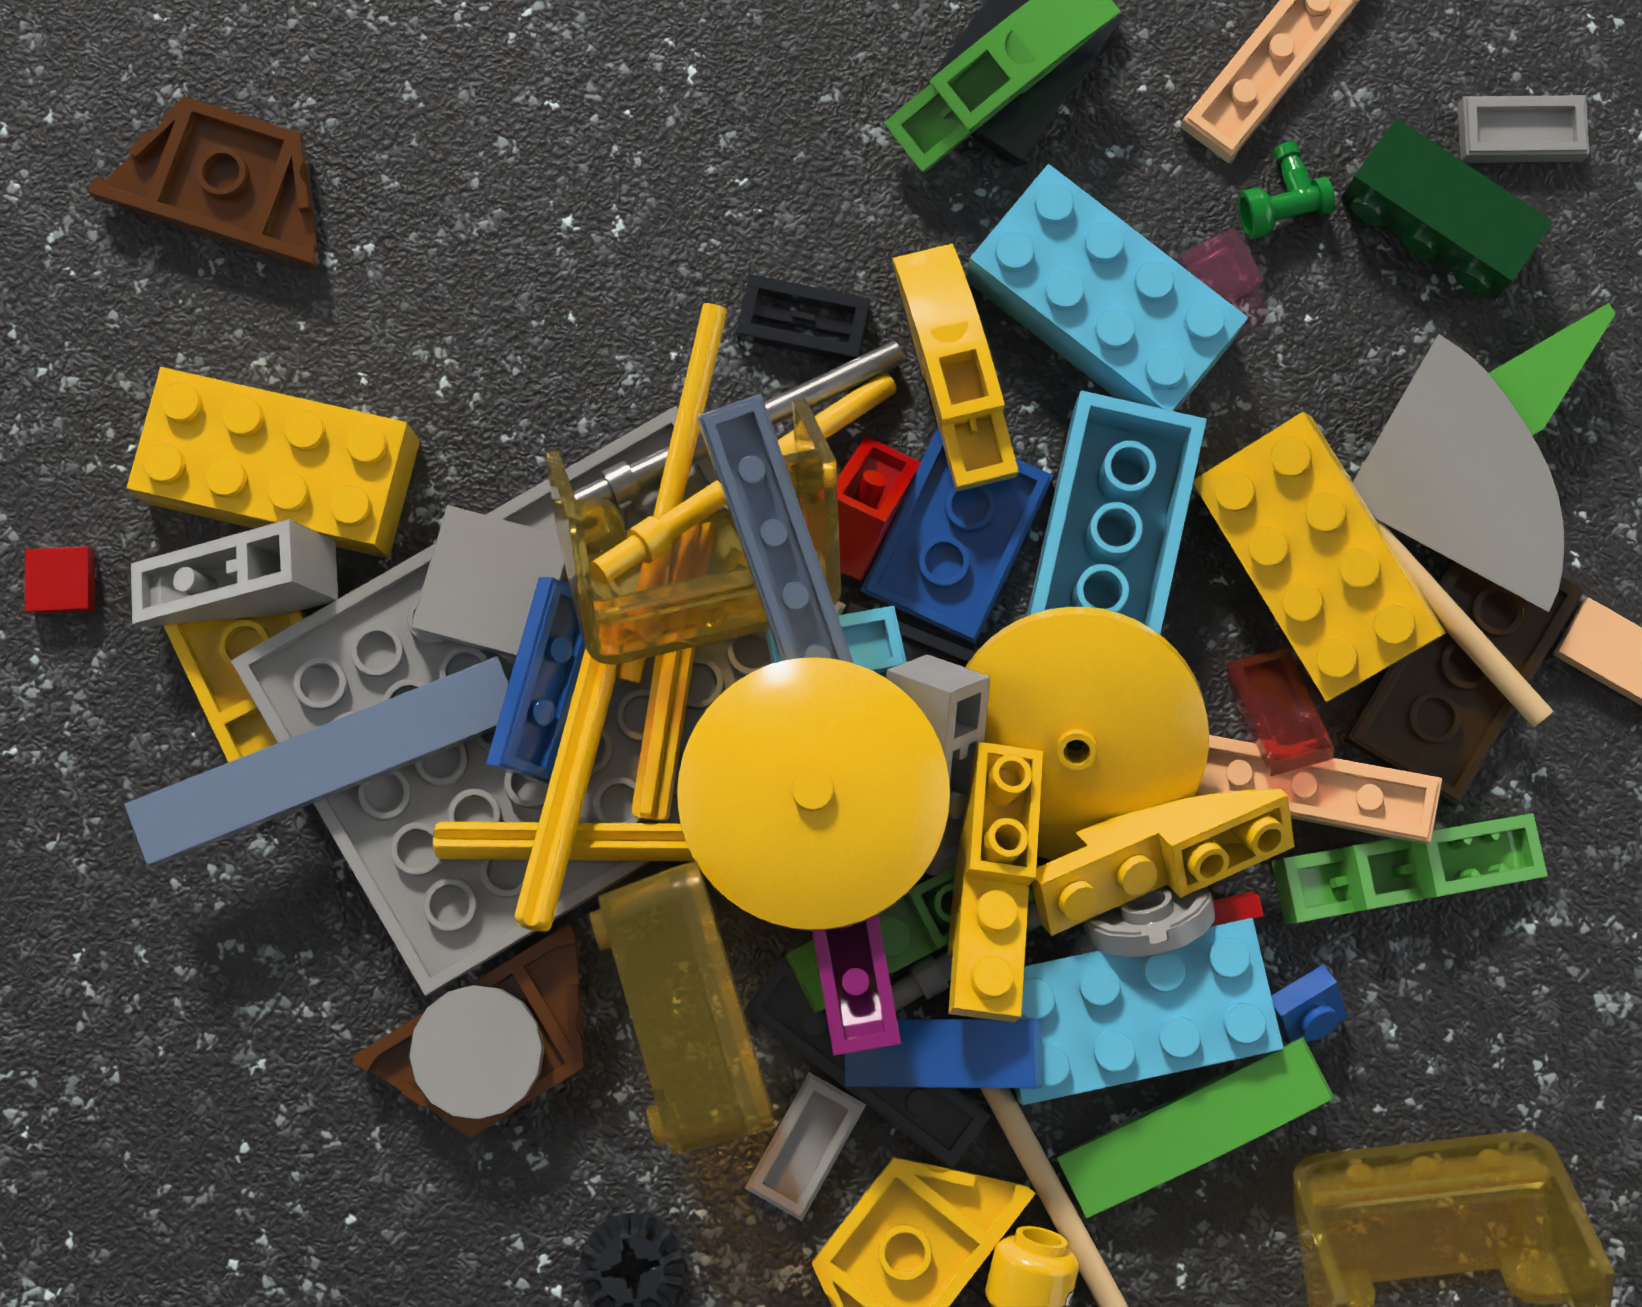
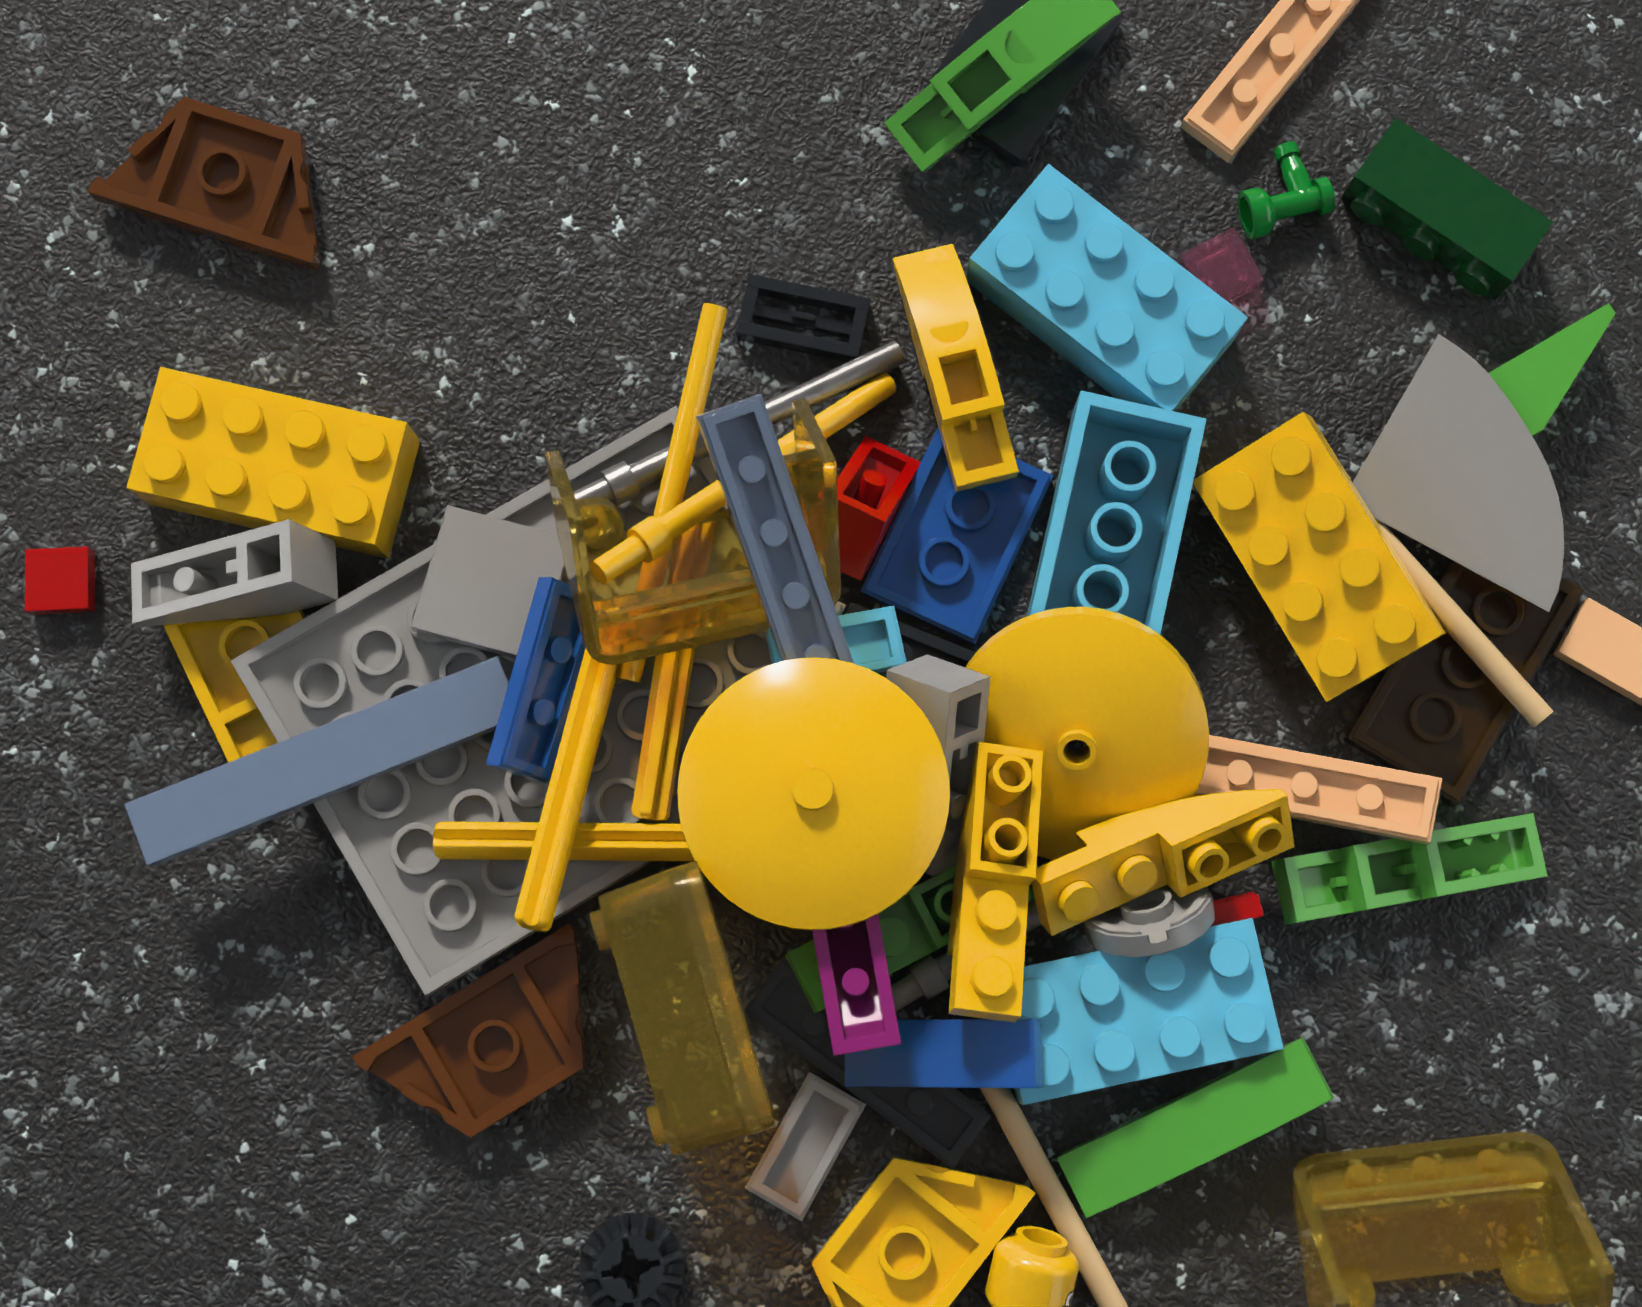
(476, 1052): light grey tile -> none
(1279, 711): clear red tile -> none
(1309, 1006): blue plate -> none
(1523, 129): light grey tile -> none

